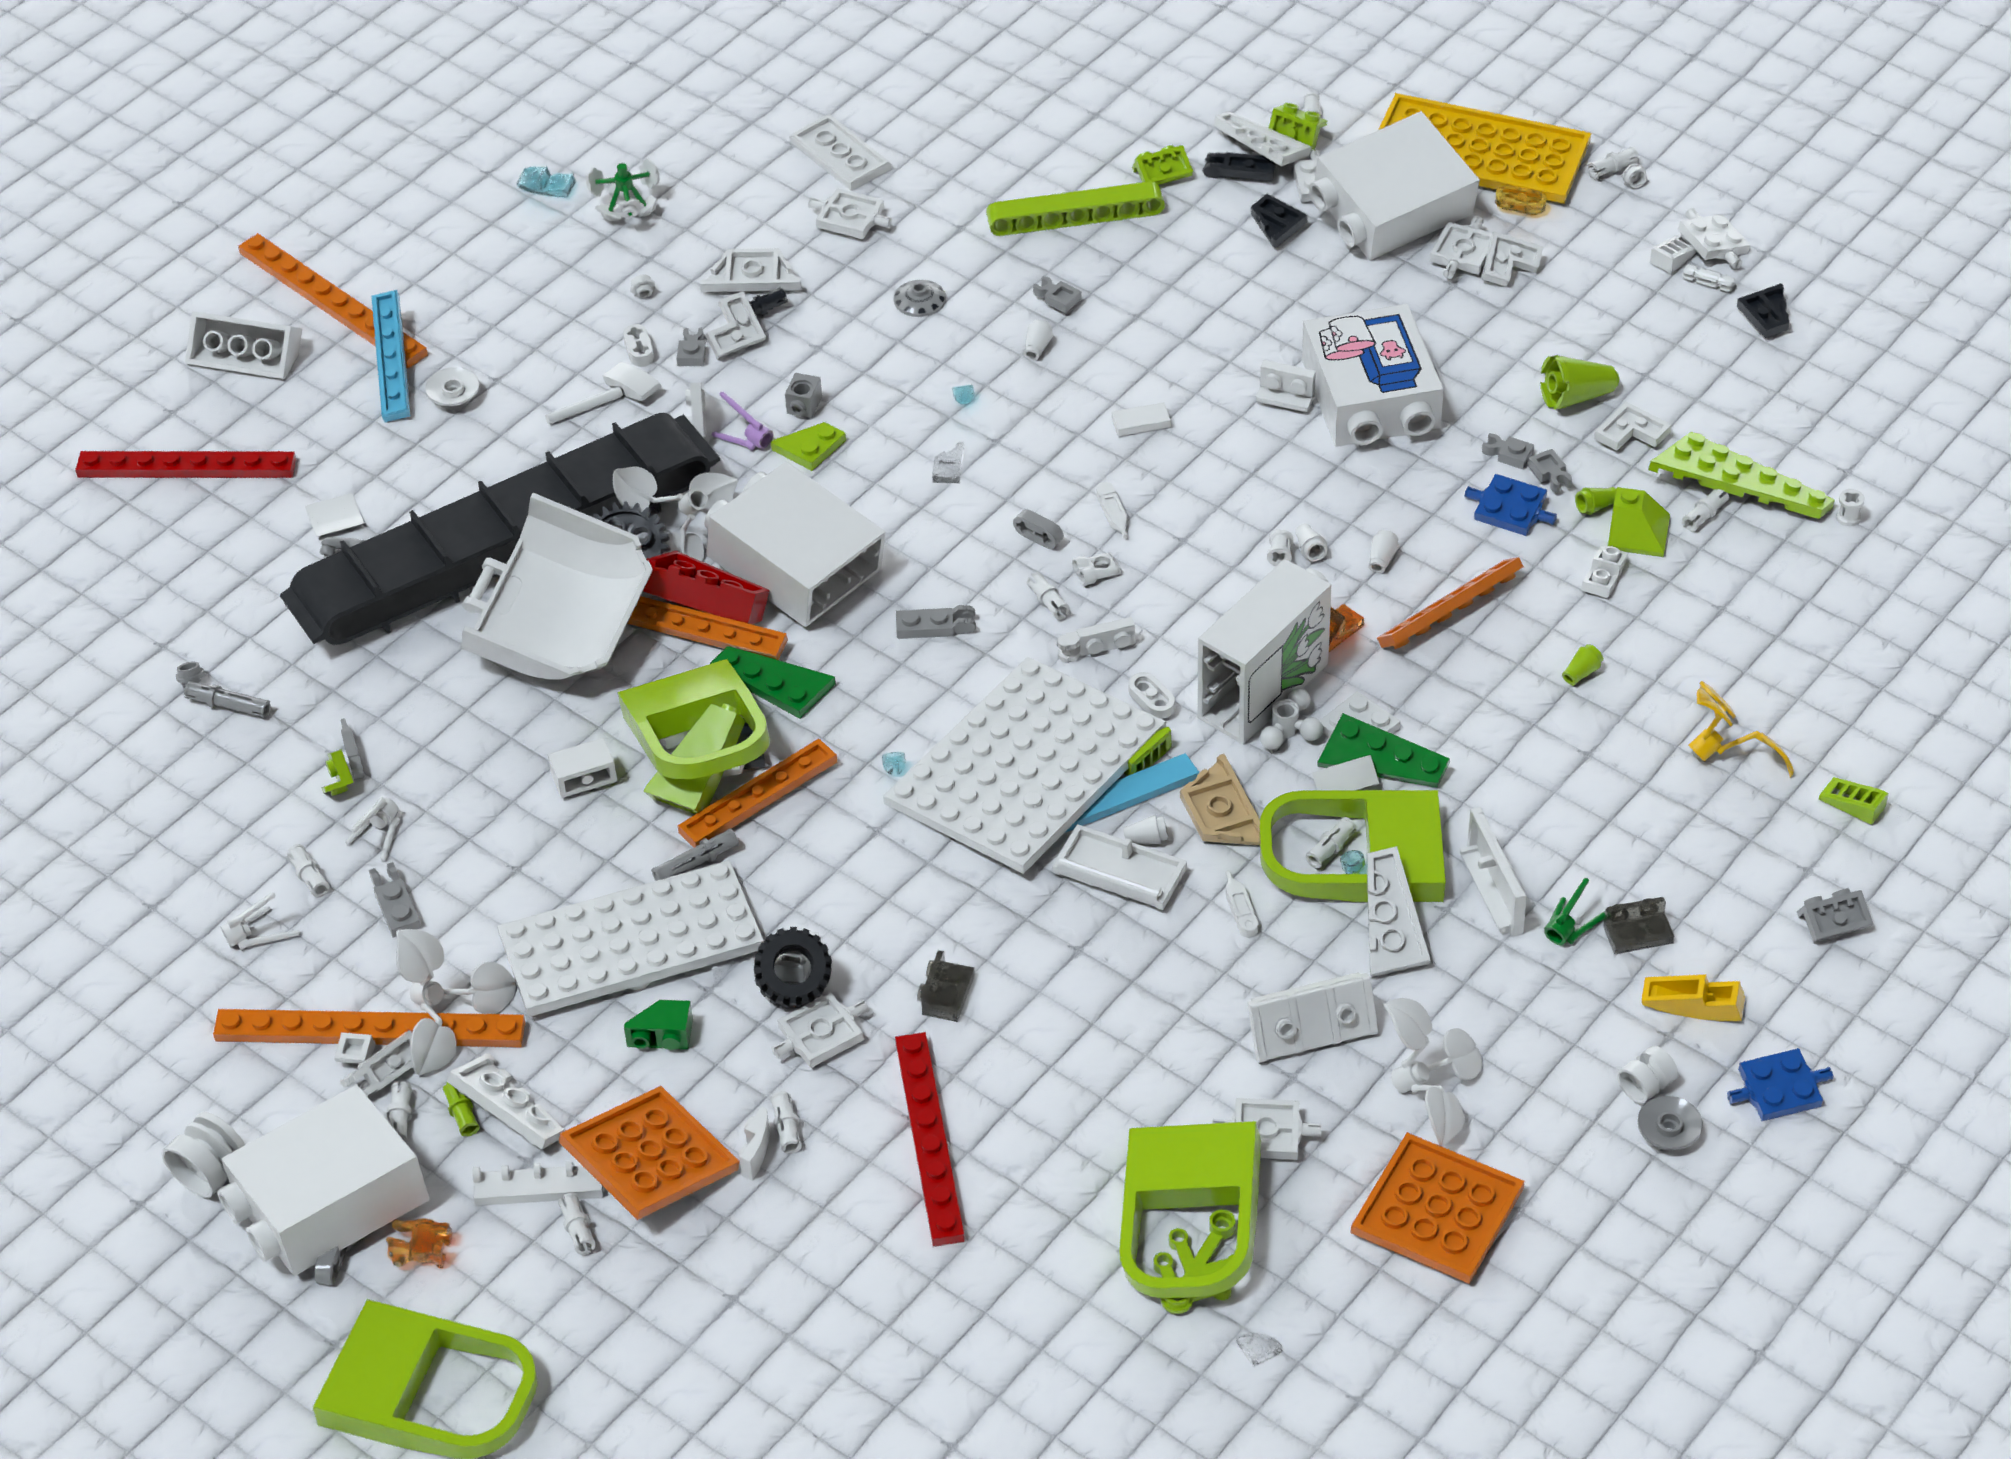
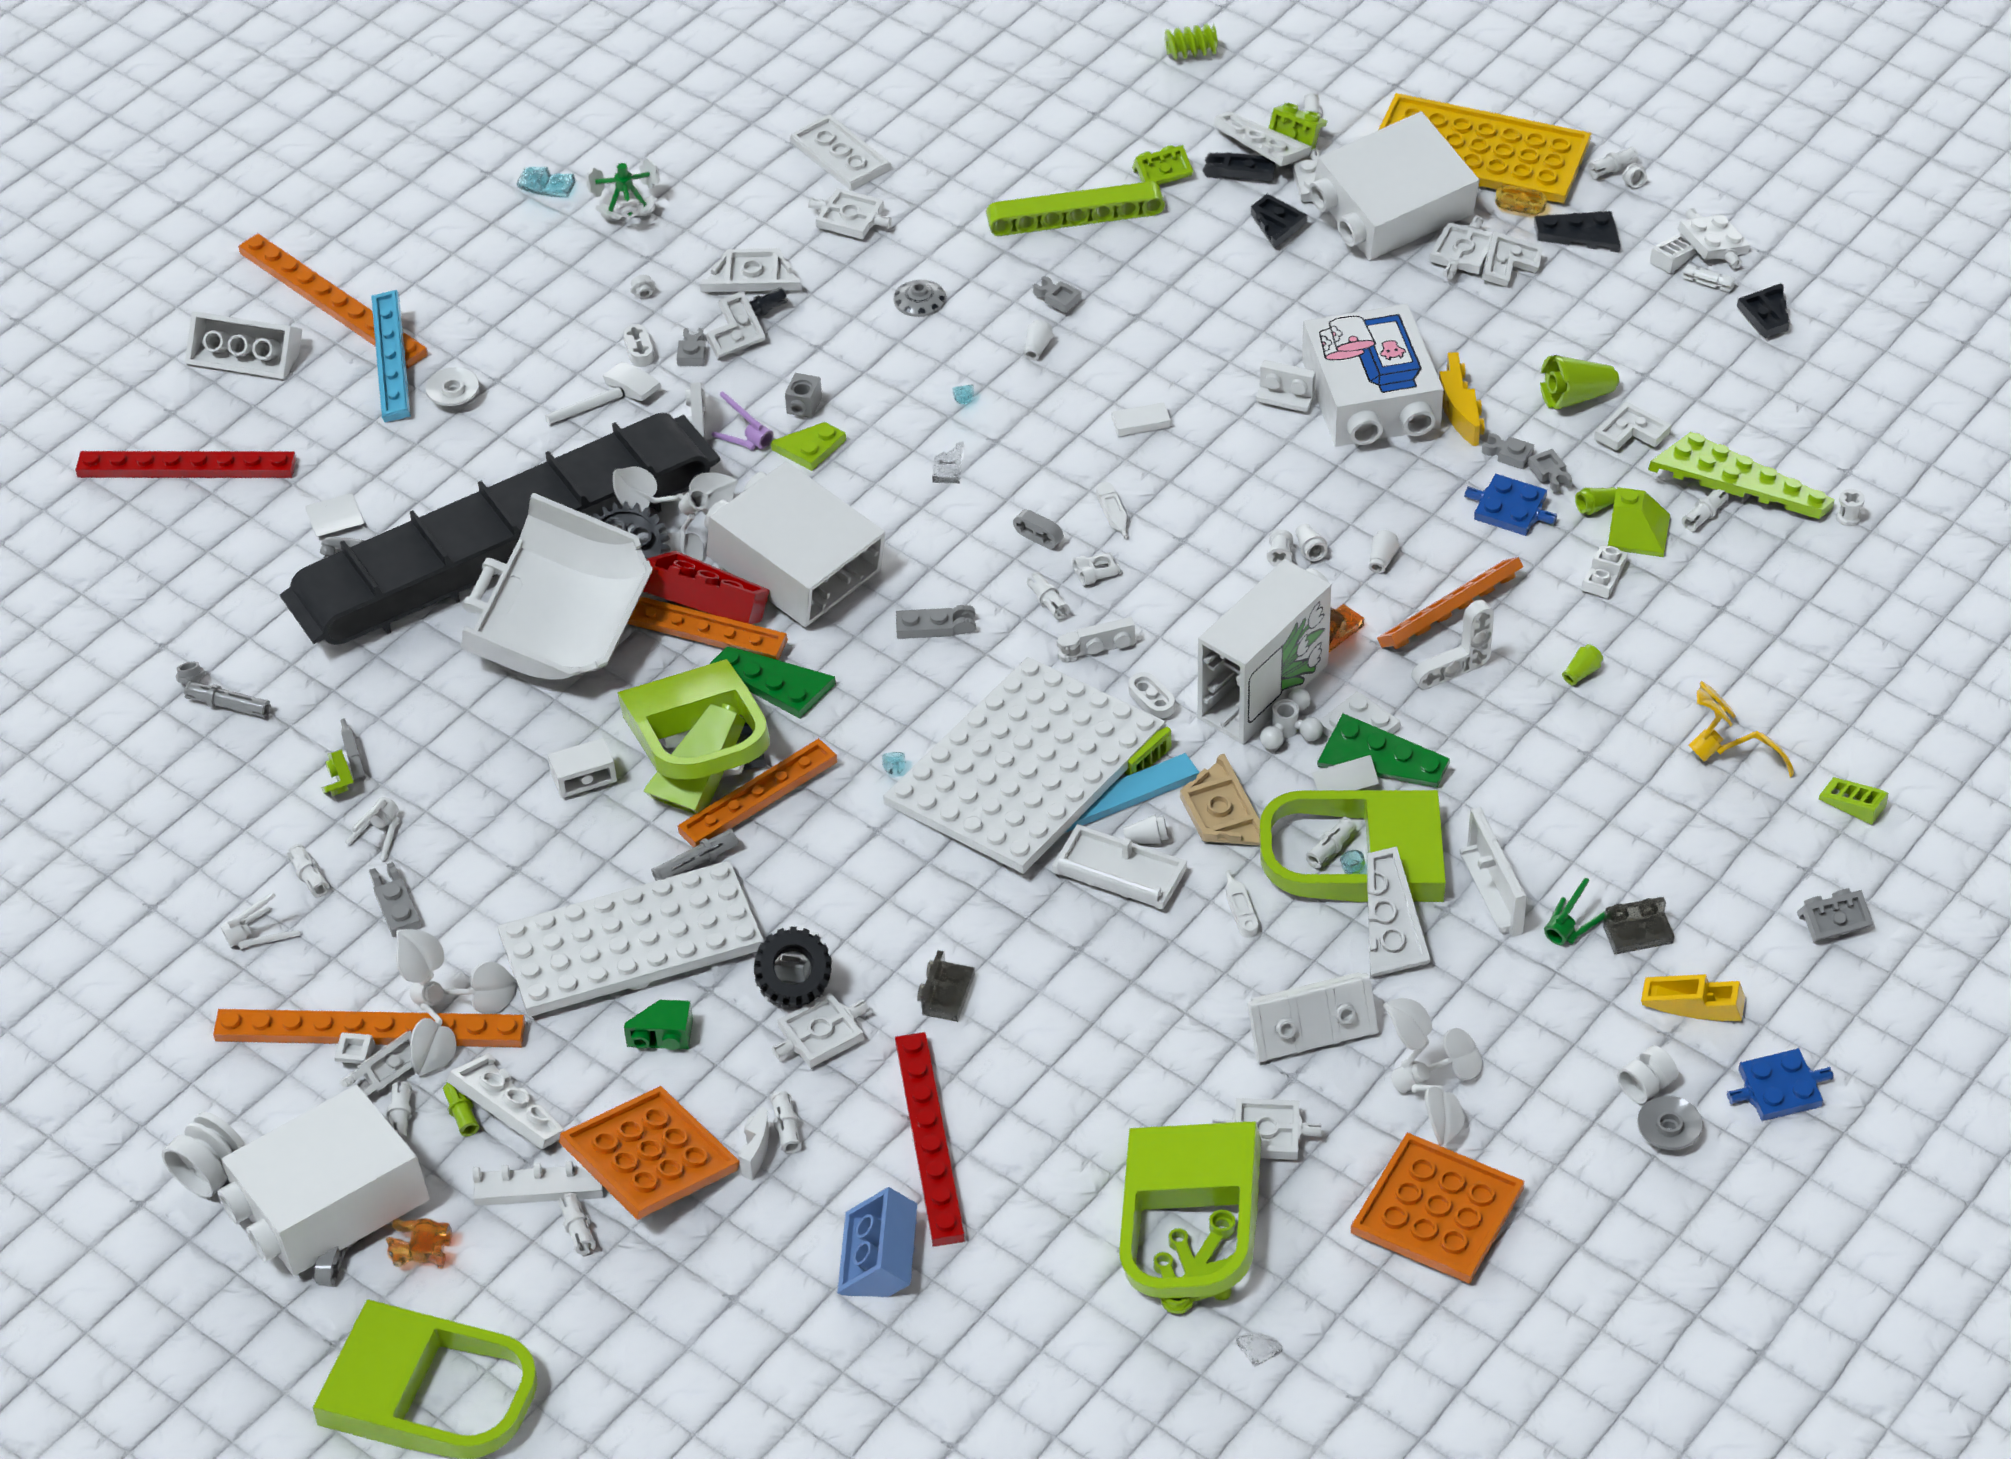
(878, 1246): none -> medium blue slope
(1191, 41): none -> lime piece
(1460, 402): none -> yellow slope
(1465, 657): none -> white beam
(1586, 228): none -> black wing

